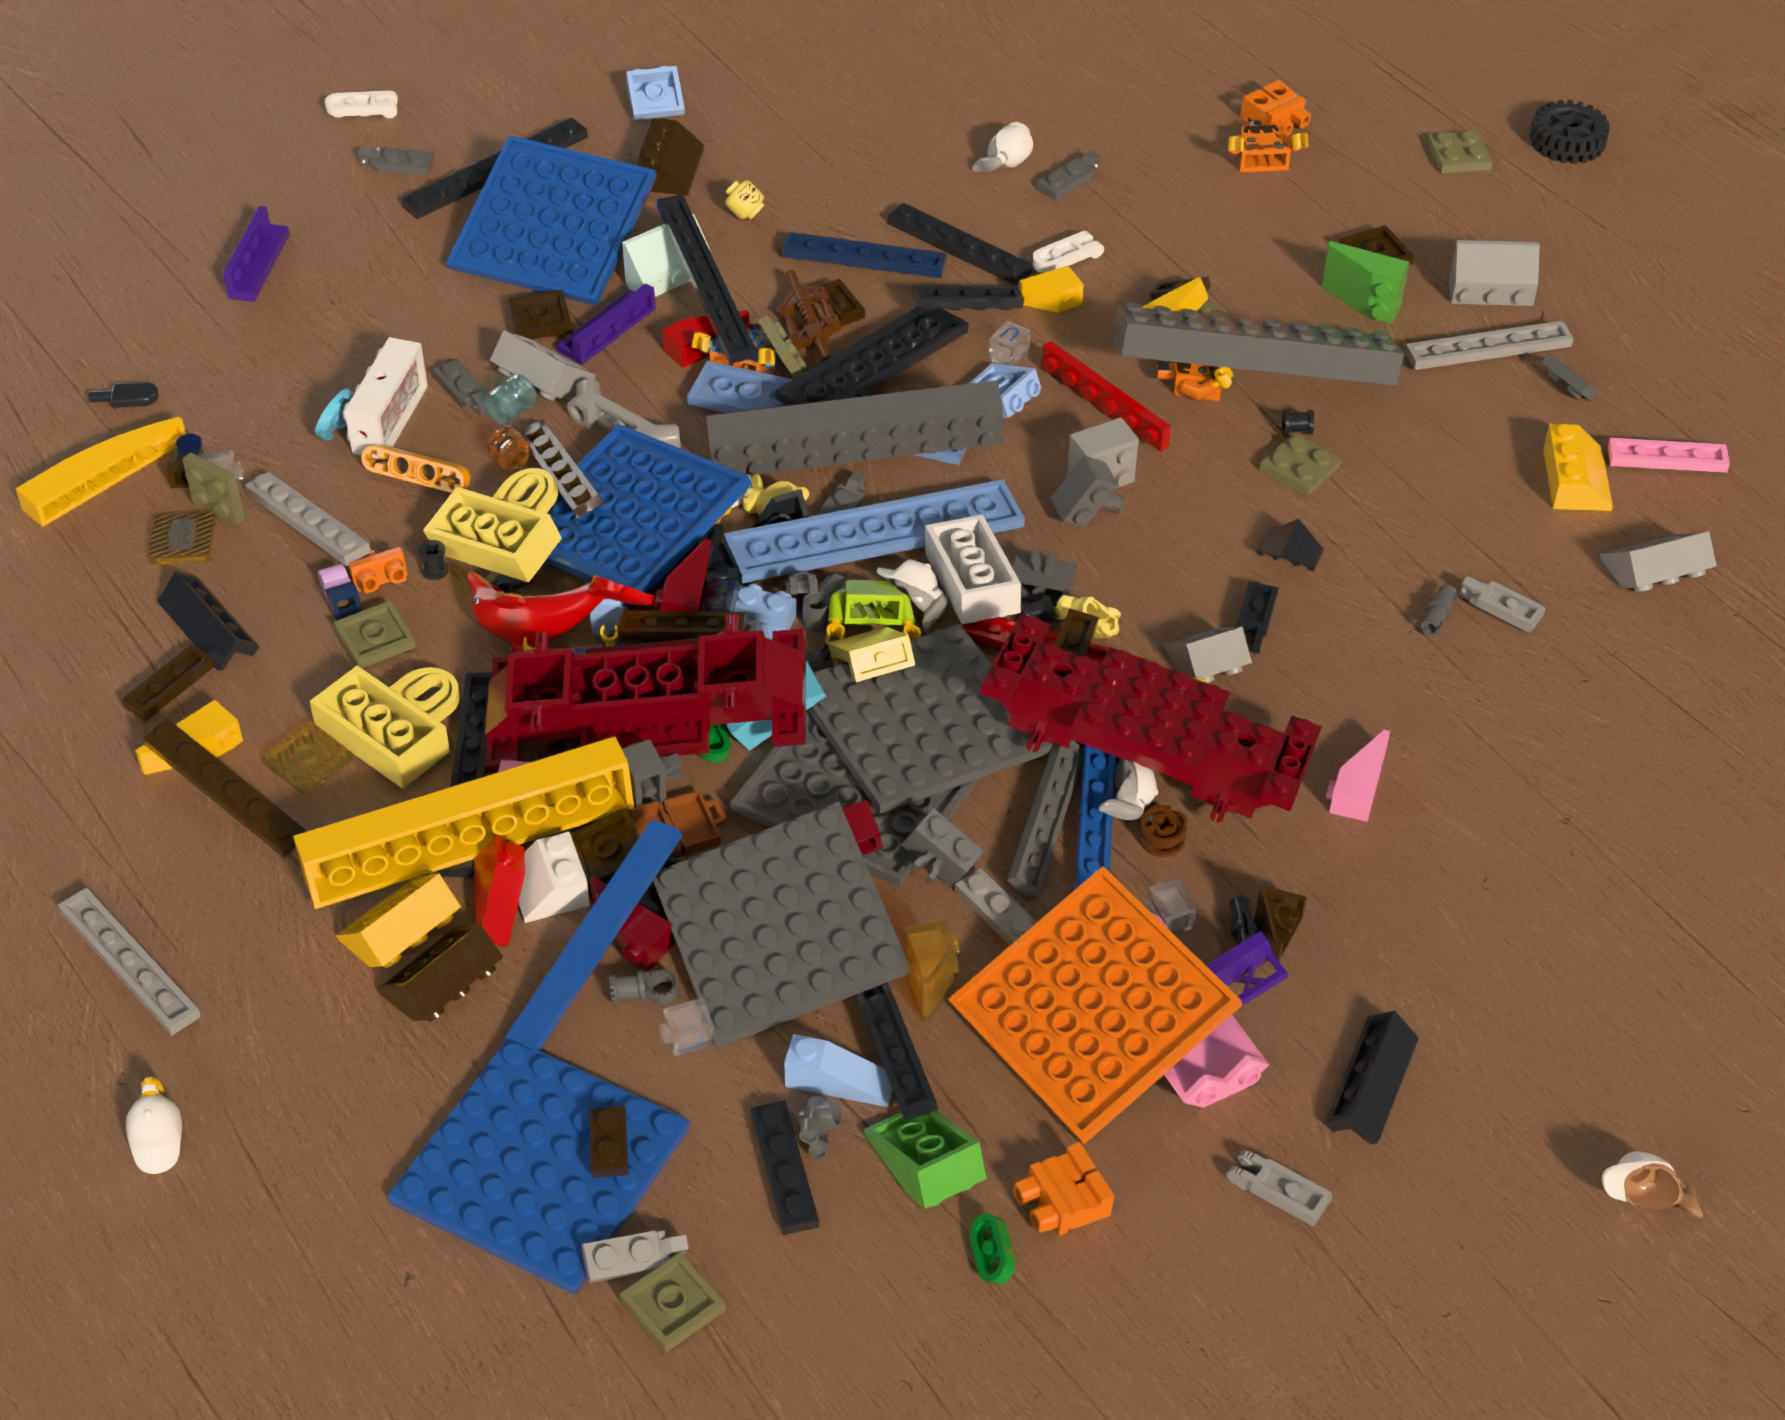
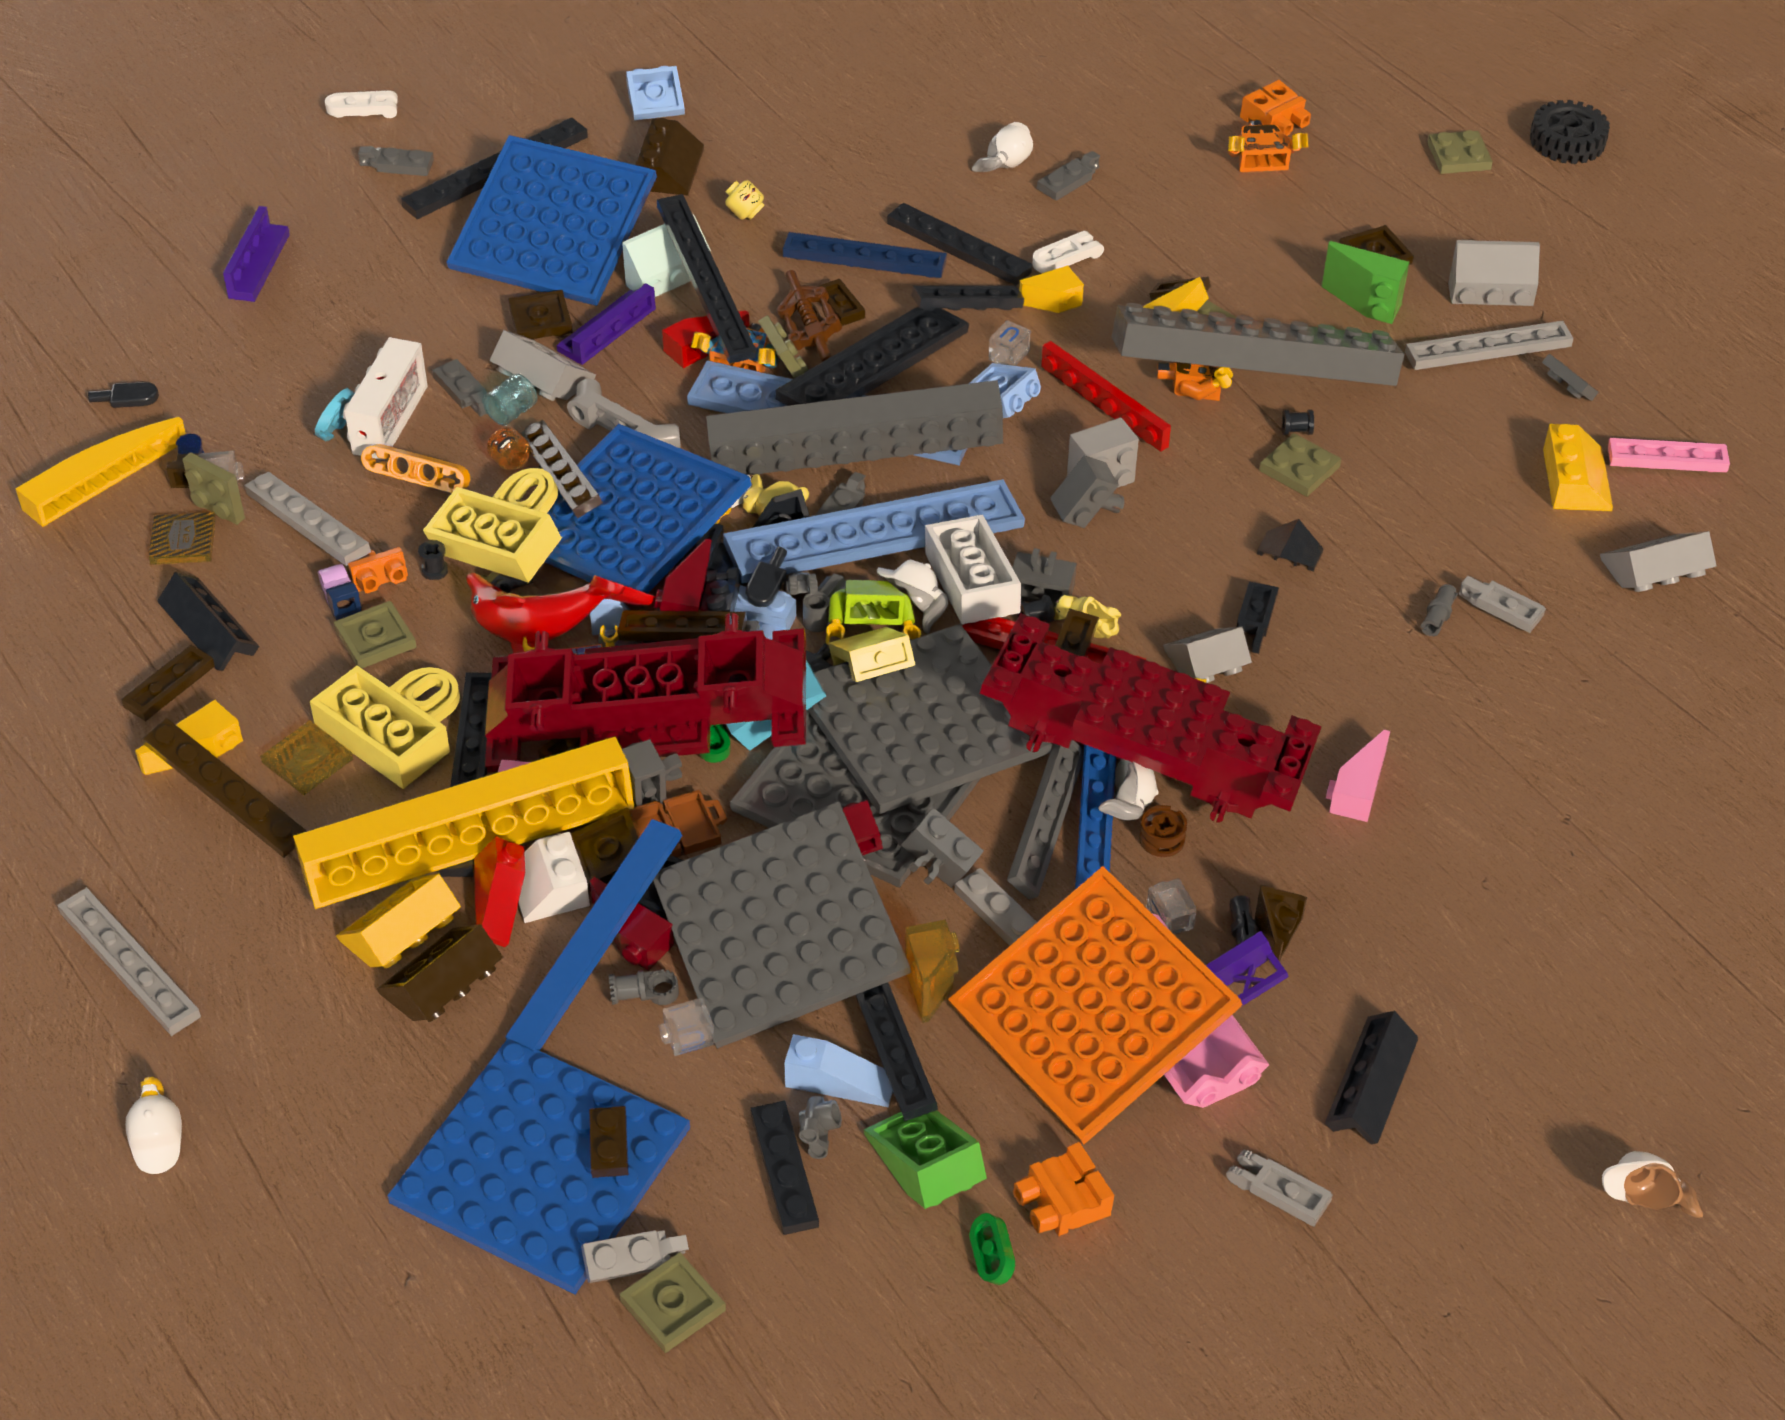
(766, 580): none -> black piece

